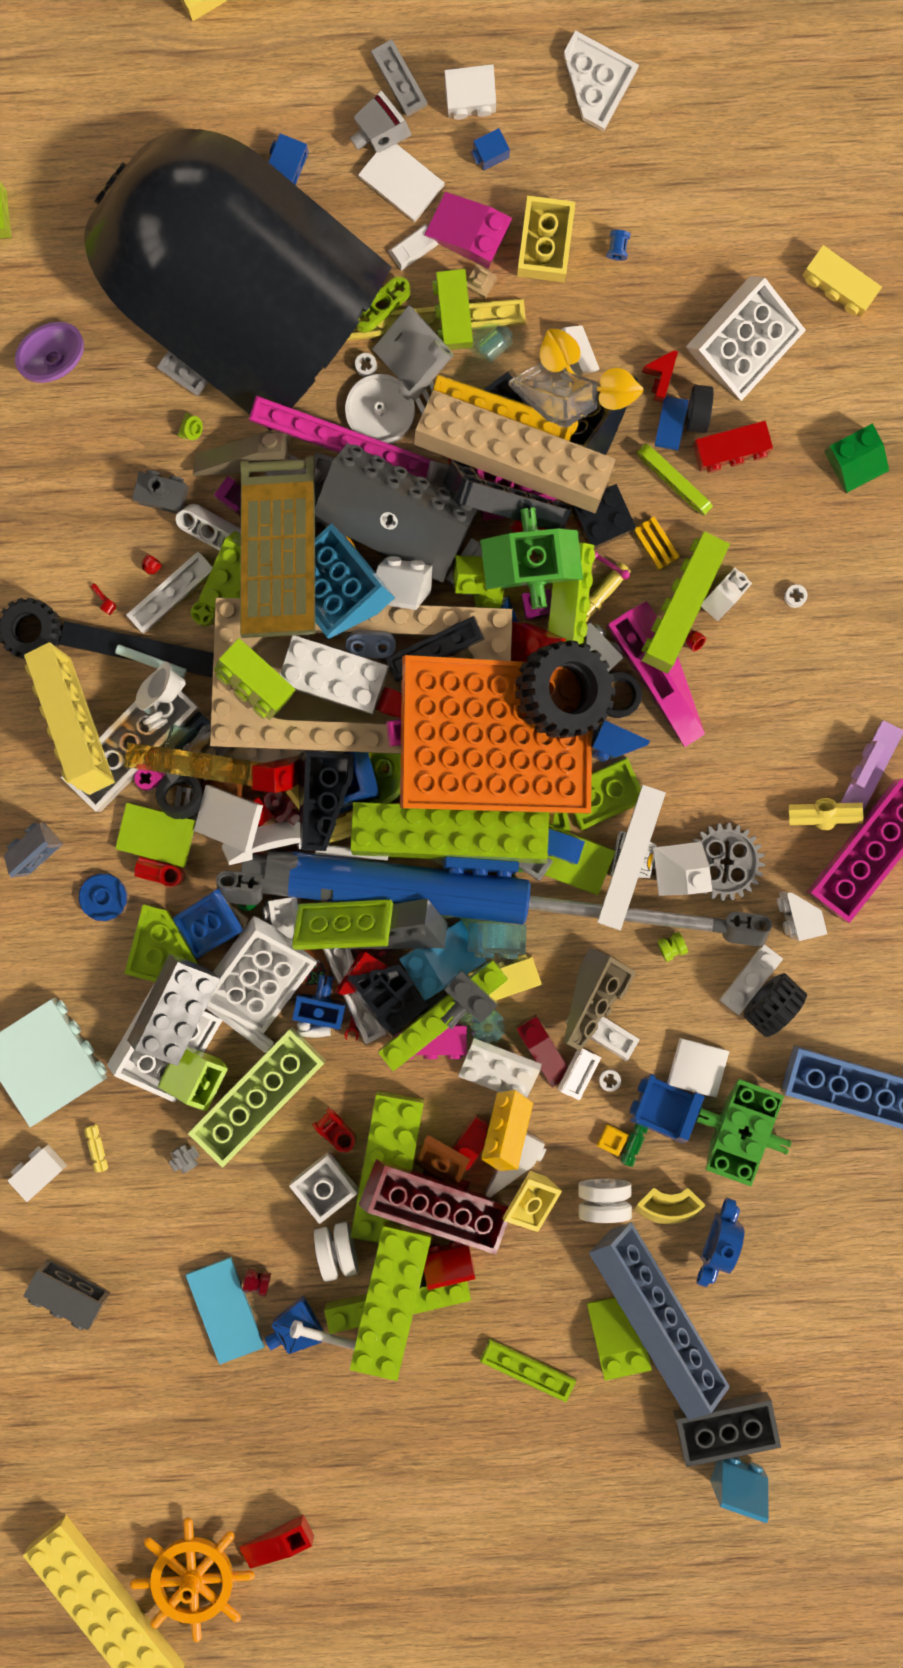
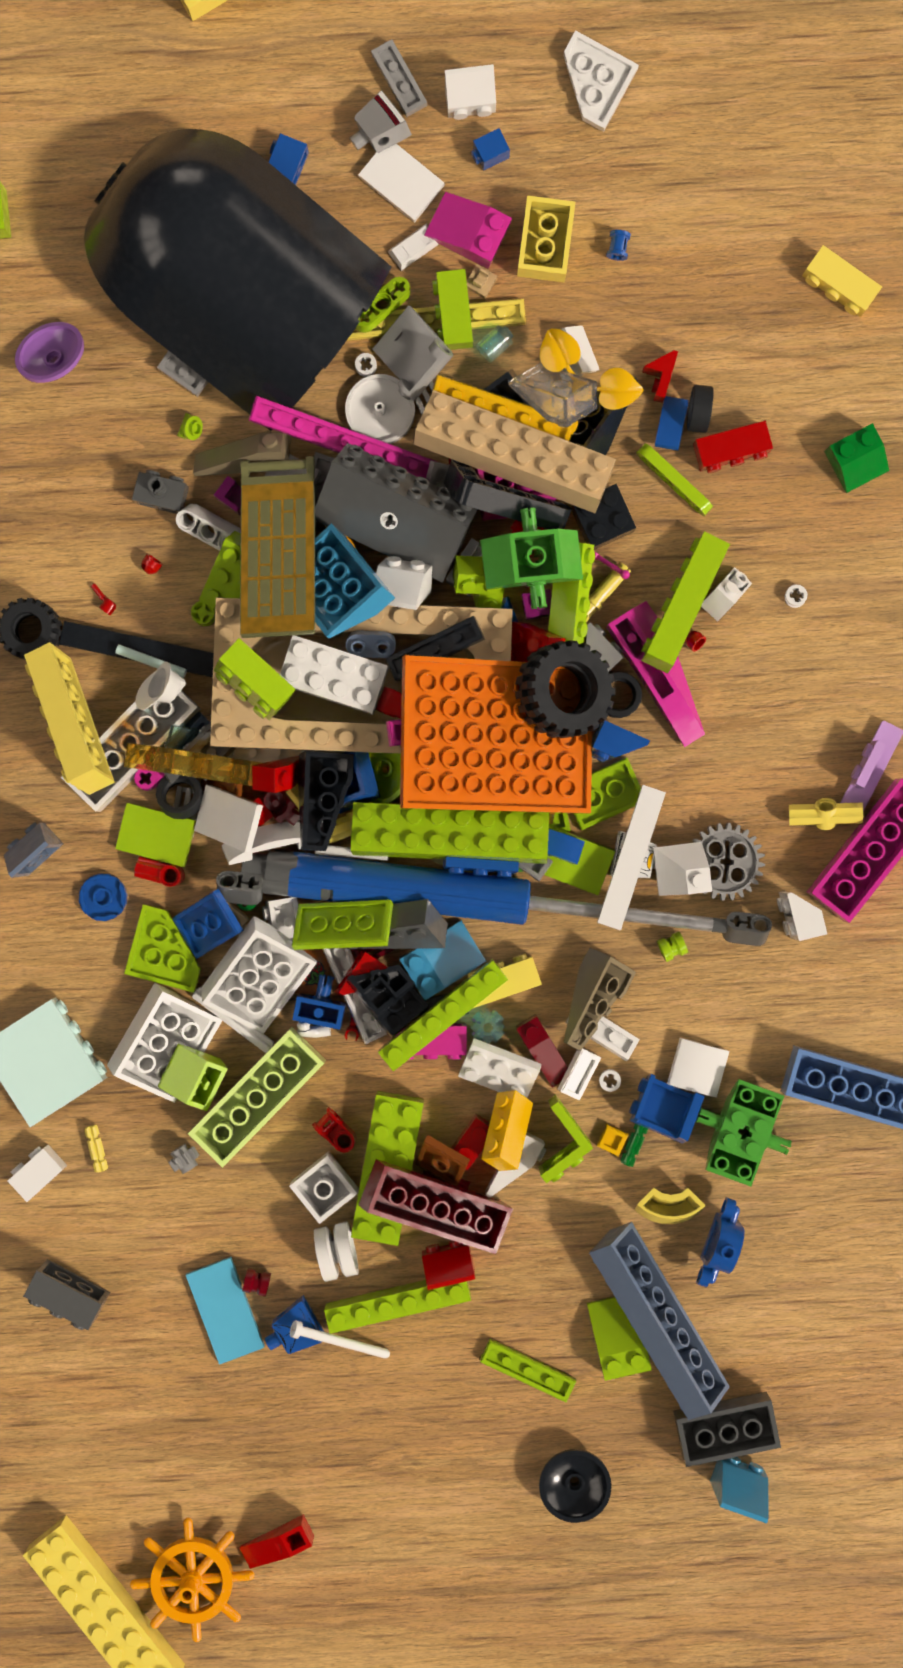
(155, 722): white bush -> none
(170, 592): white plate -> none
(173, 1009): brick -> none
(390, 1301): lime brick -> none
(468, 999): dark grey brick -> none
(504, 939): clear light blue brick -> none
(532, 1202): light yellow slope -> none
(571, 1154): none -> lime bracket
(577, 1500): none -> black dish
(605, 1200): white wheel -> none
(664, 538): yellow tile -> none
(746, 337): white slope -> none
(750, 979): white plate -> none
(775, 1005): black tyre -> none

